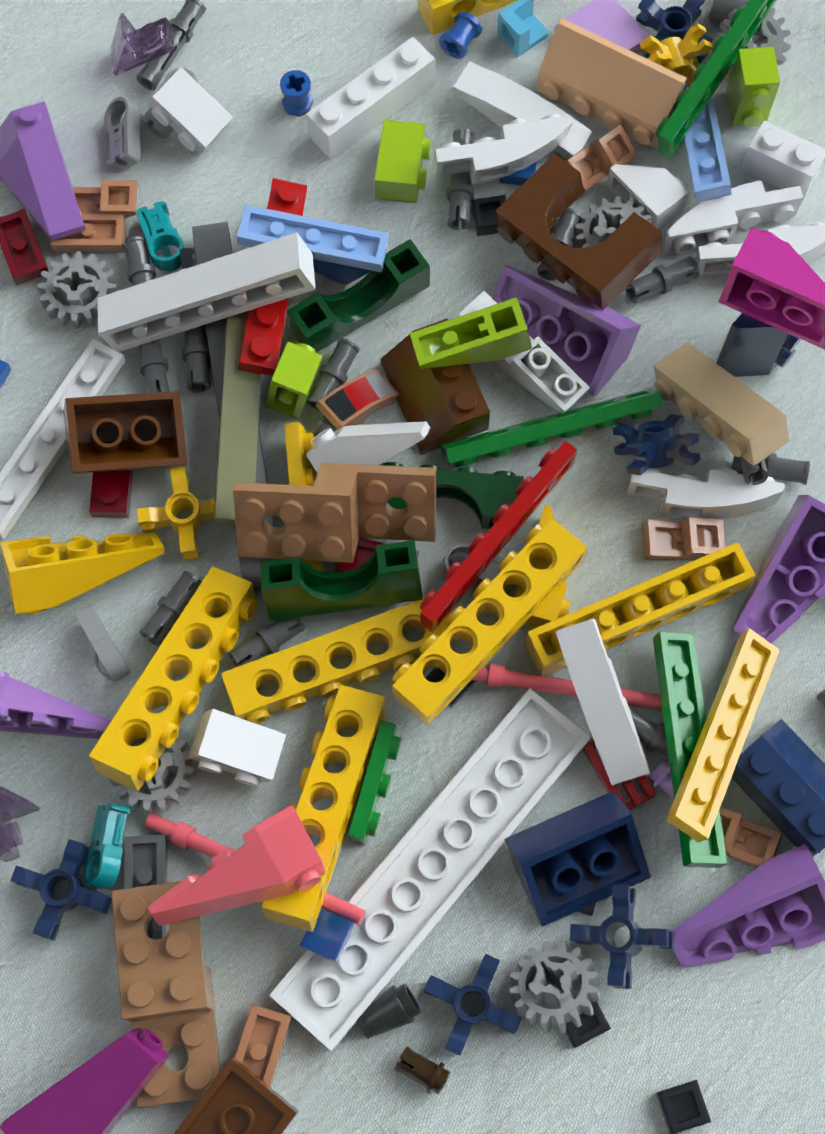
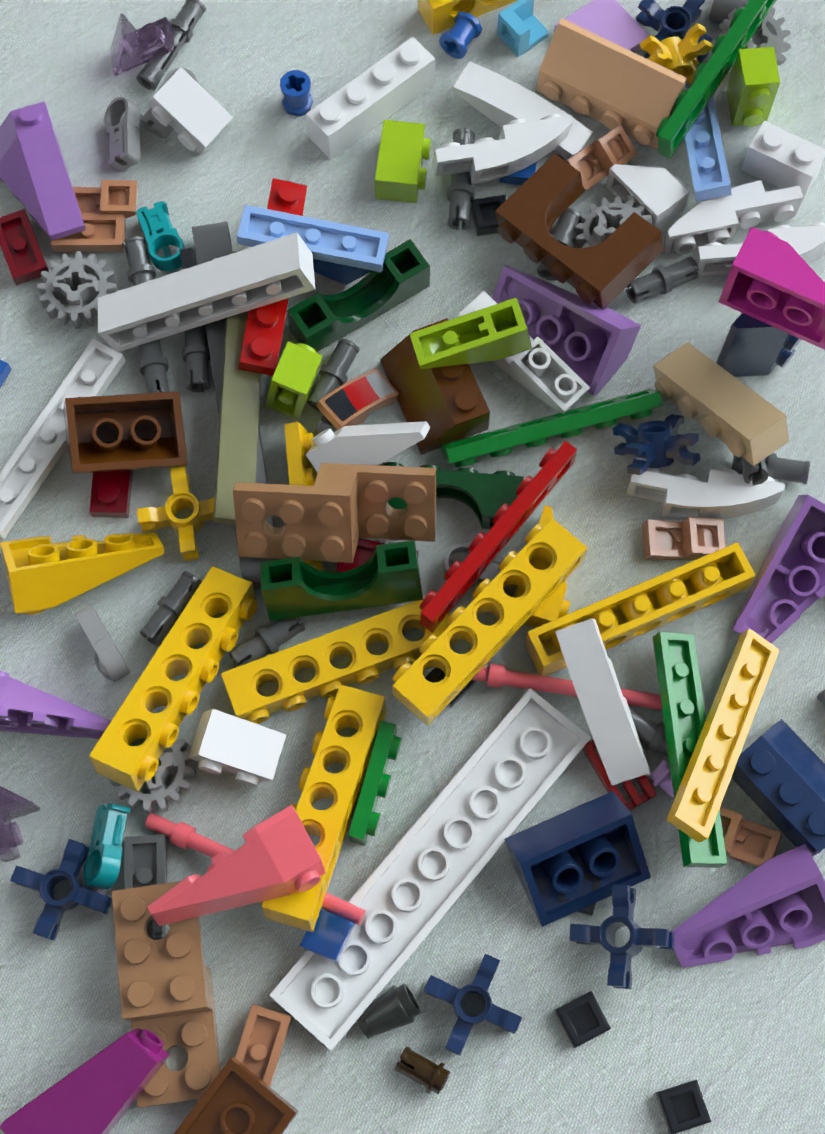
(544, 1001): light grey gear -> none

